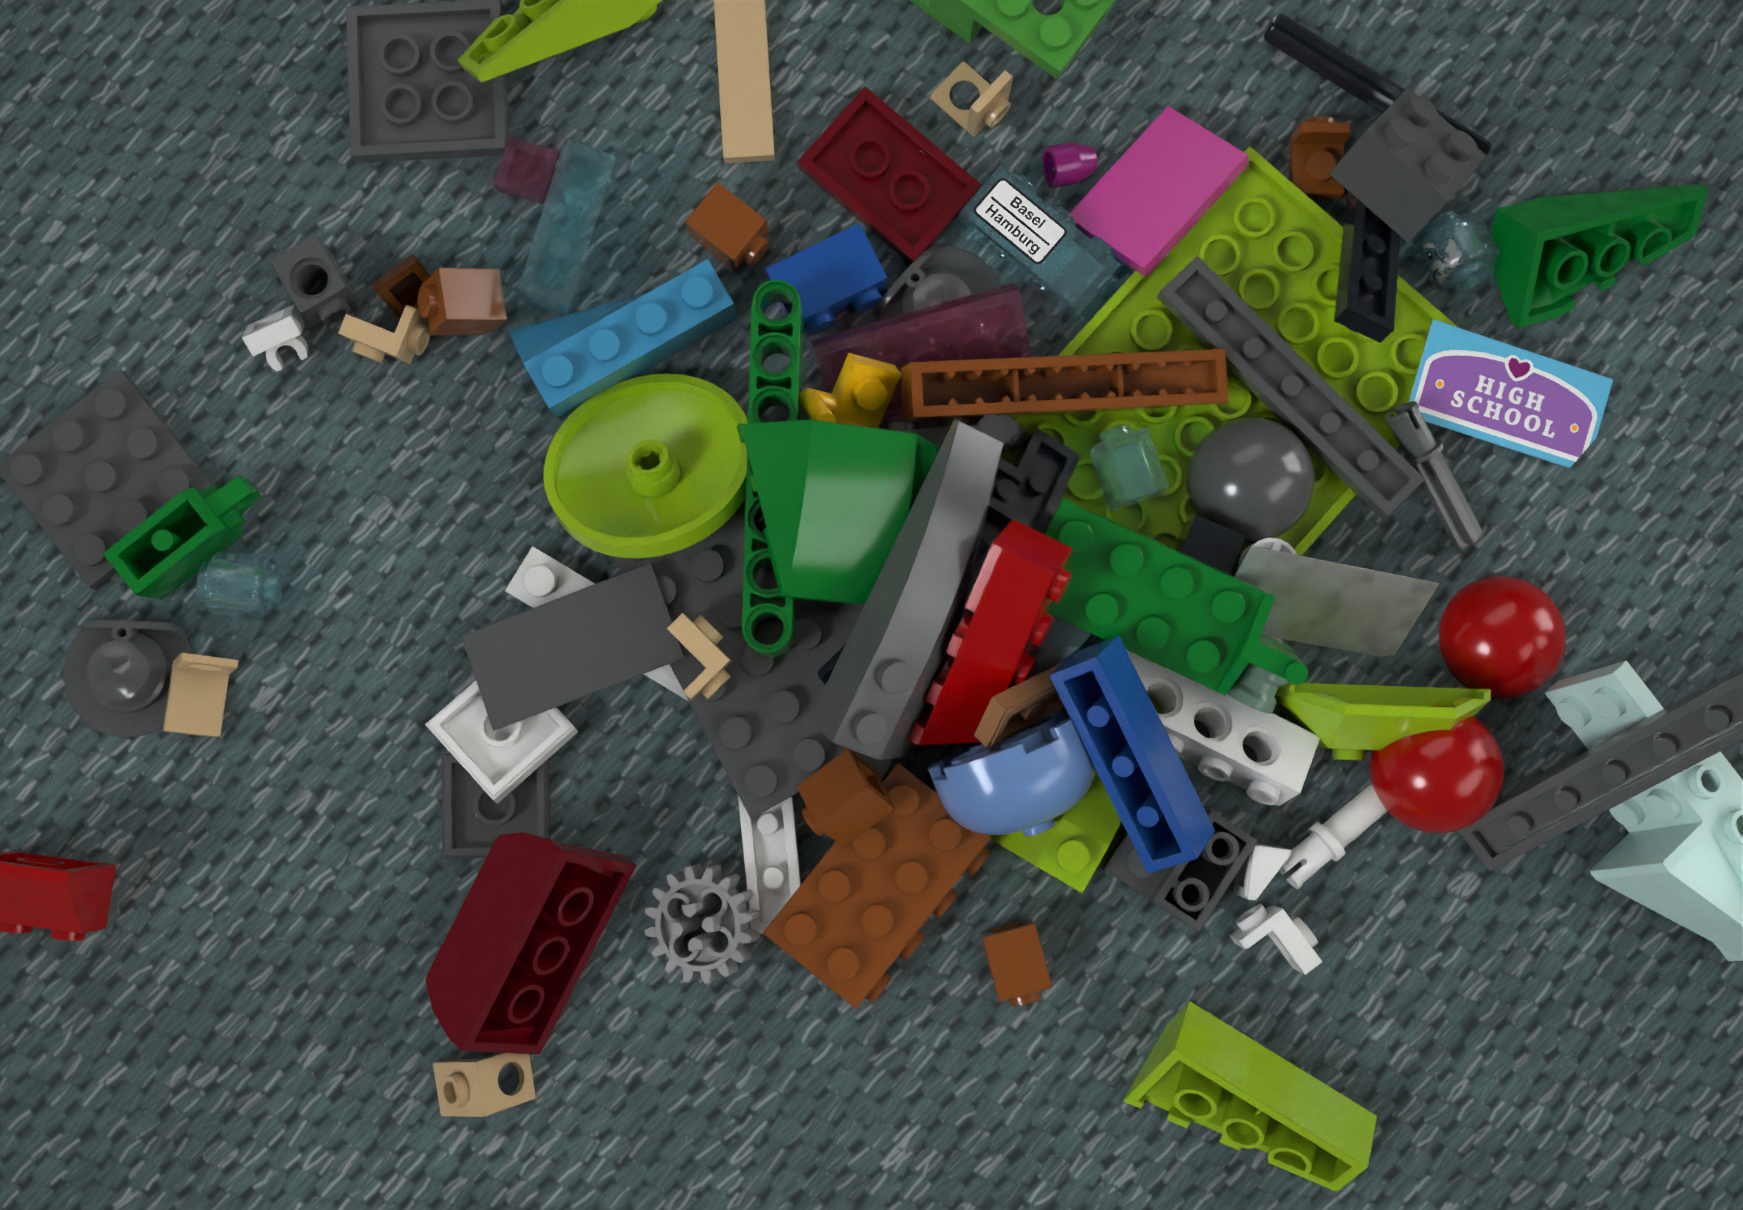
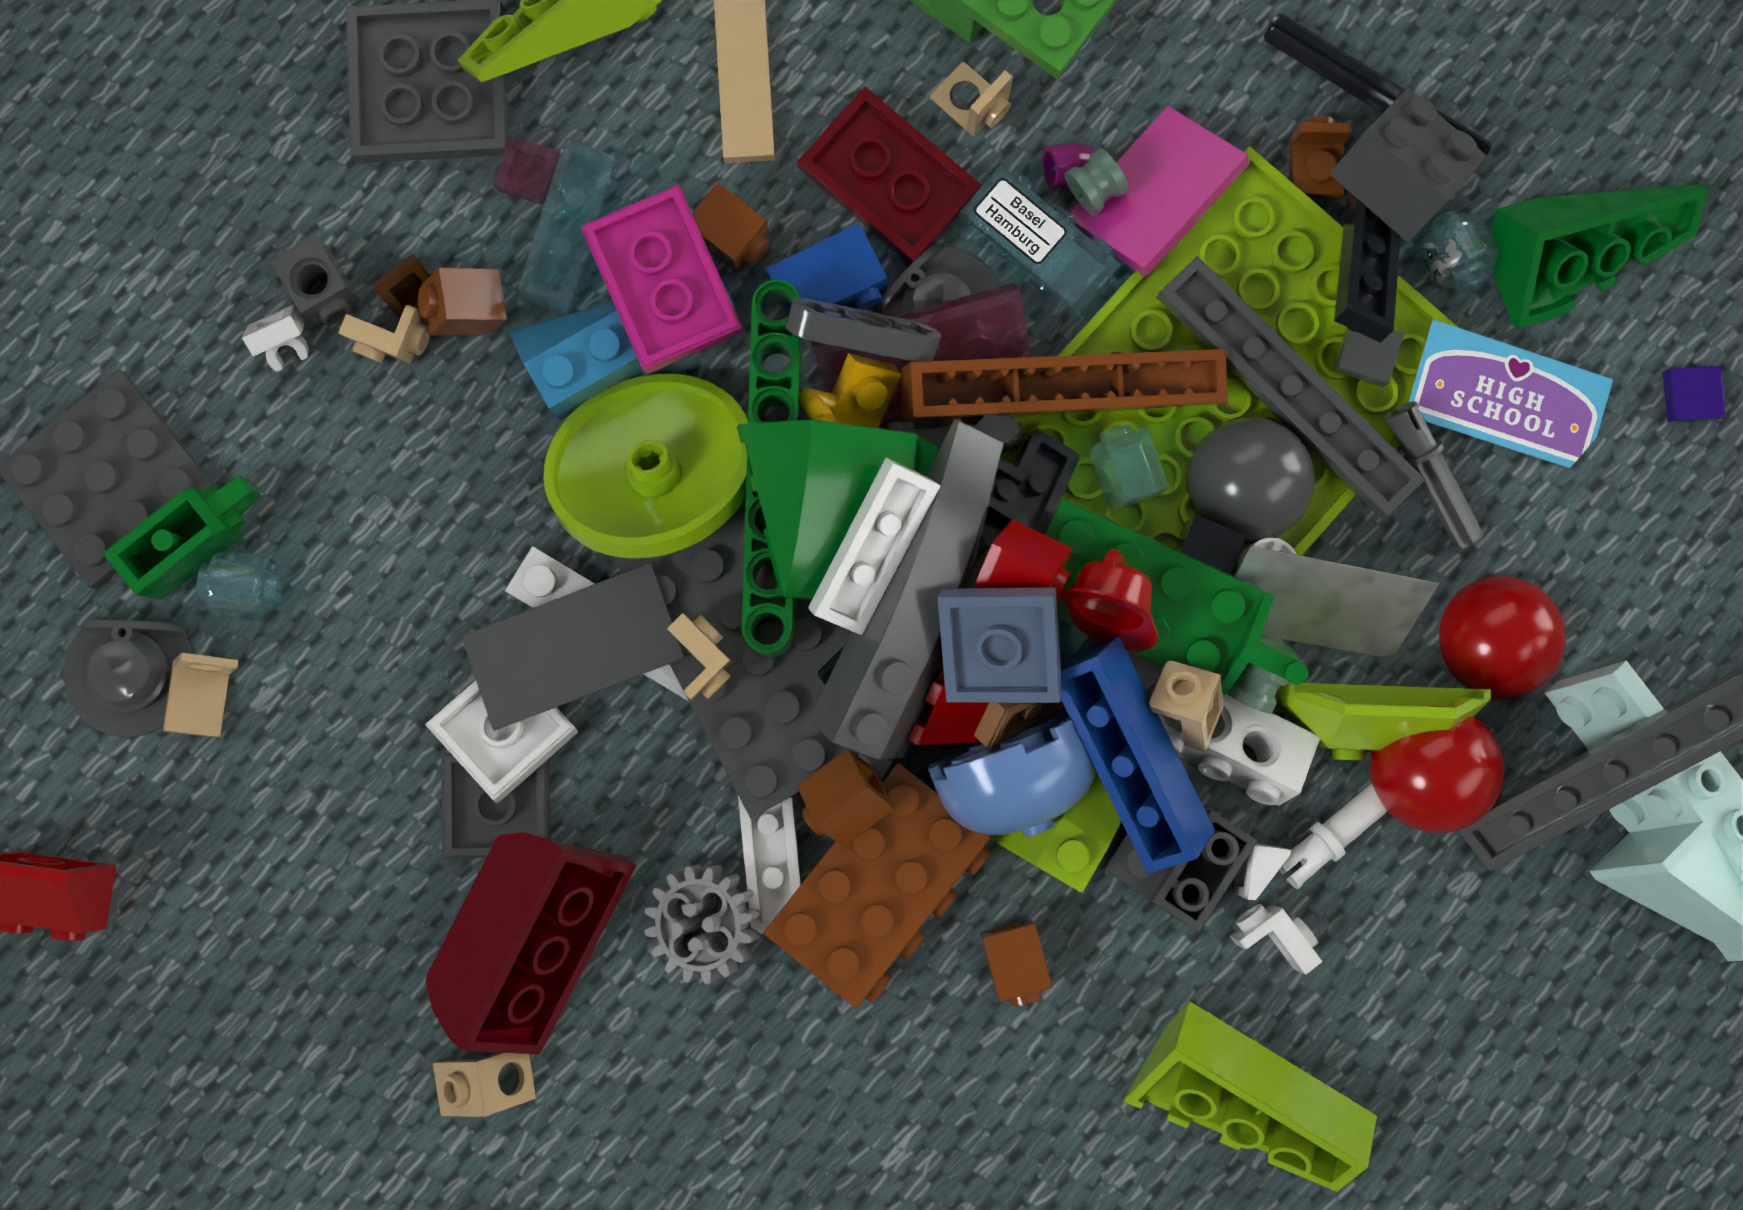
(662, 279): none -> dark pink tile
(862, 330): none -> dark grey beam
(873, 546): none -> white plate
(1000, 645): none -> sand blue plate
(1096, 181): none -> sand green wheel
(1112, 602): none -> red piece
(1192, 699): none -> tan bracket
(1367, 358): none -> dark grey tile
(1694, 394): none -> dark purple tile

